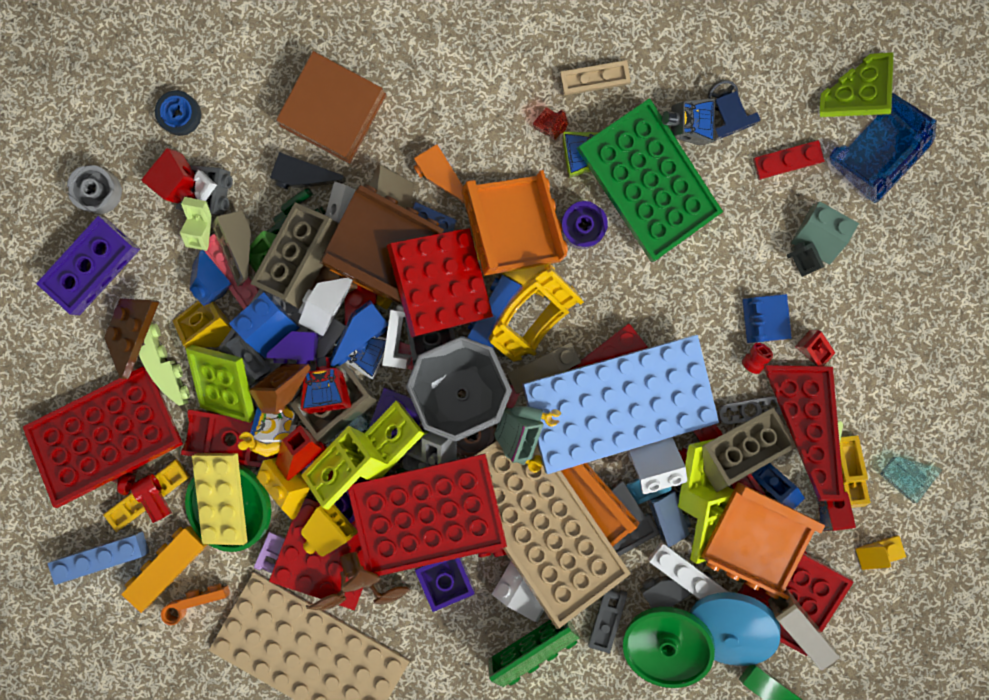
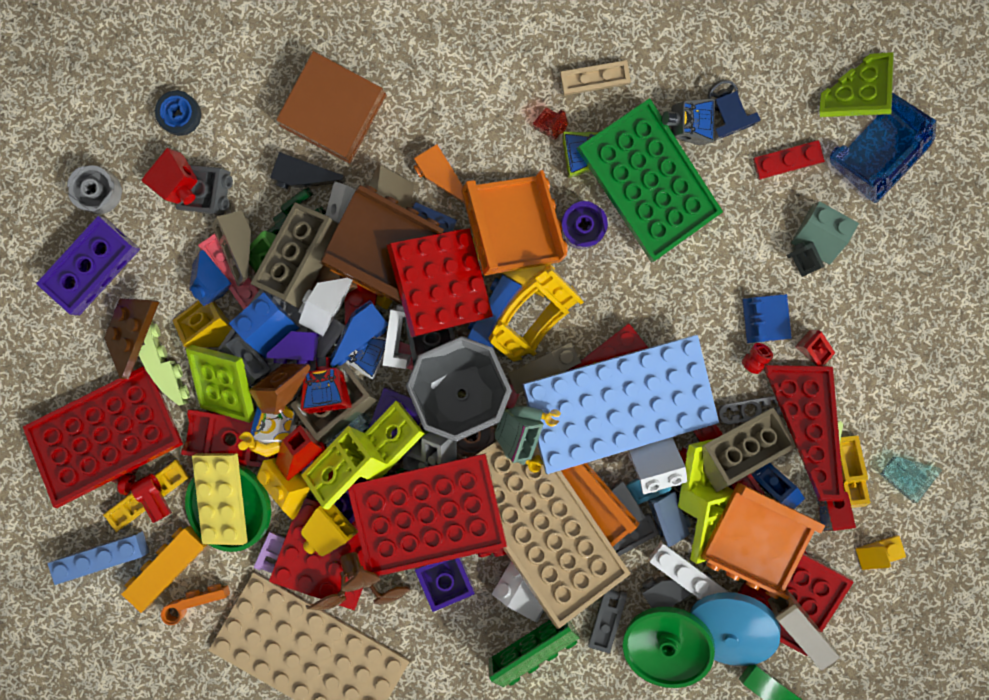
(197, 225): yellowish green slope -> none
(203, 185): white tile -> none

